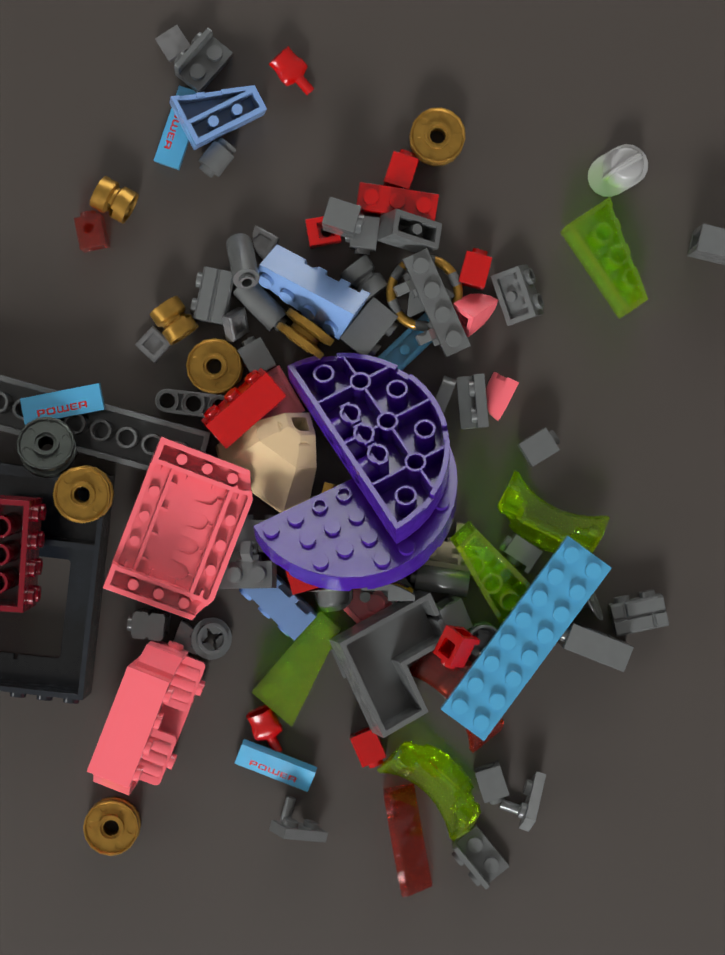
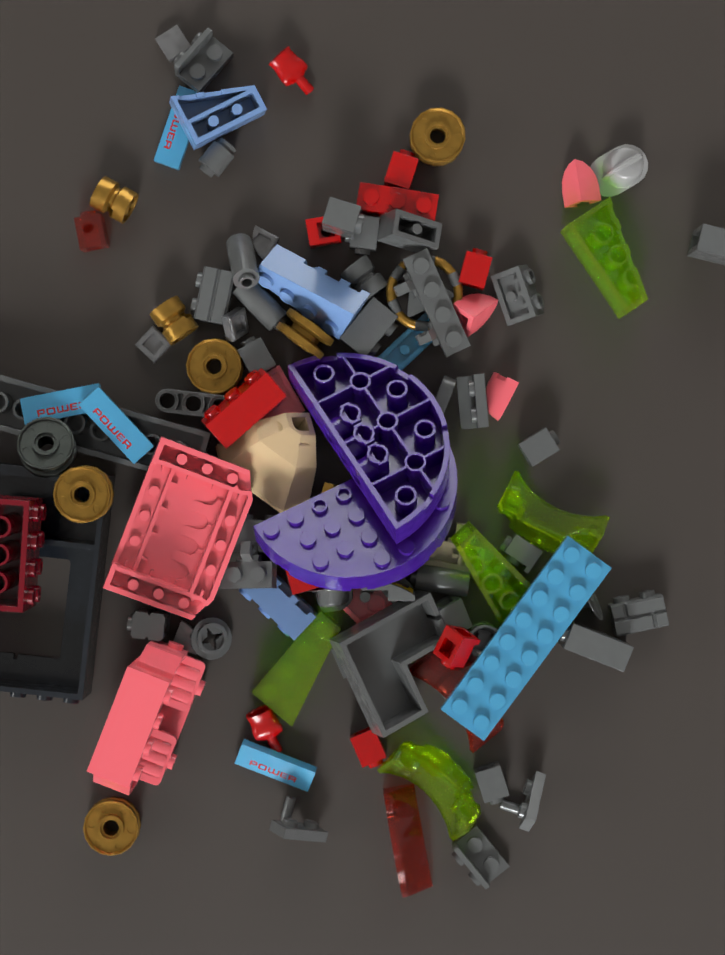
(116, 425): none -> dark azure tile
(579, 185): none -> coral brick

